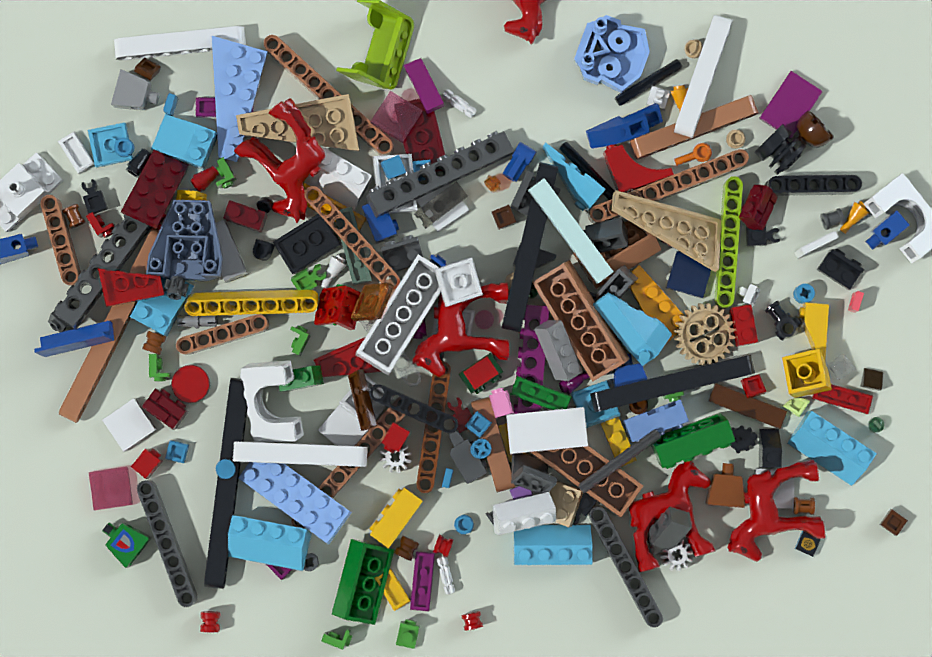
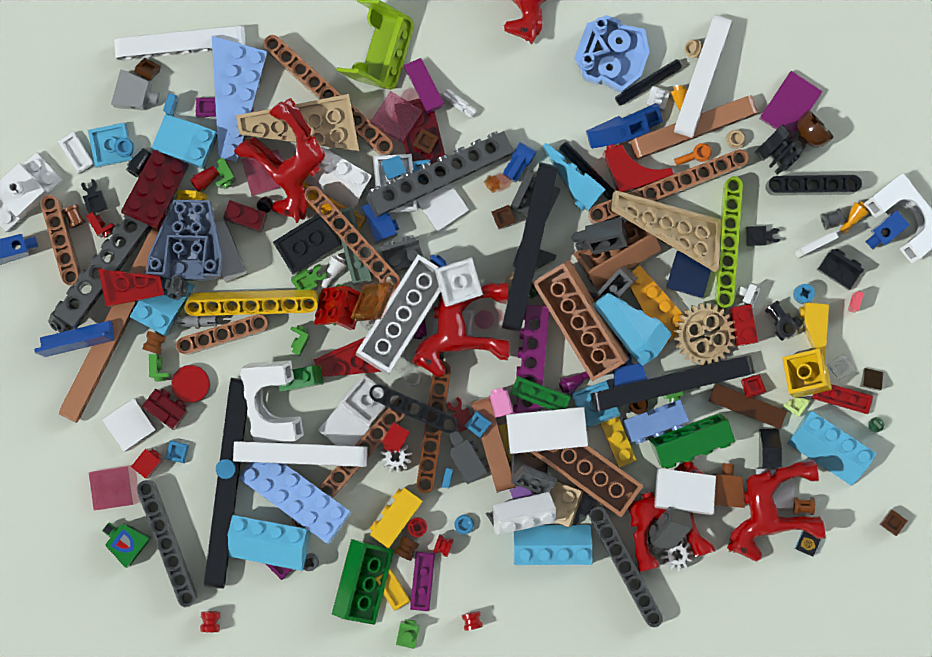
(258, 177): none -> clear pink tile
(262, 250): black tile -> none
(334, 640): bright green bracket -> none
(362, 400): reddish brown tile -> none
(417, 527): none -> red wheel
(425, 141): none -> reddish brown plate
(441, 204): clear smoke plate -> none
(446, 575): white axle -> none
(481, 373): red brick -> none
(483, 447): dark azure wheel -> none
(558, 350): light grey brick -> none
(570, 231): light aqua tile -> none
(619, 461): flat silver axle -> none
(685, 491): none -> white tile
(743, 438): black piece -> none
(758, 207): dark red brick -> none

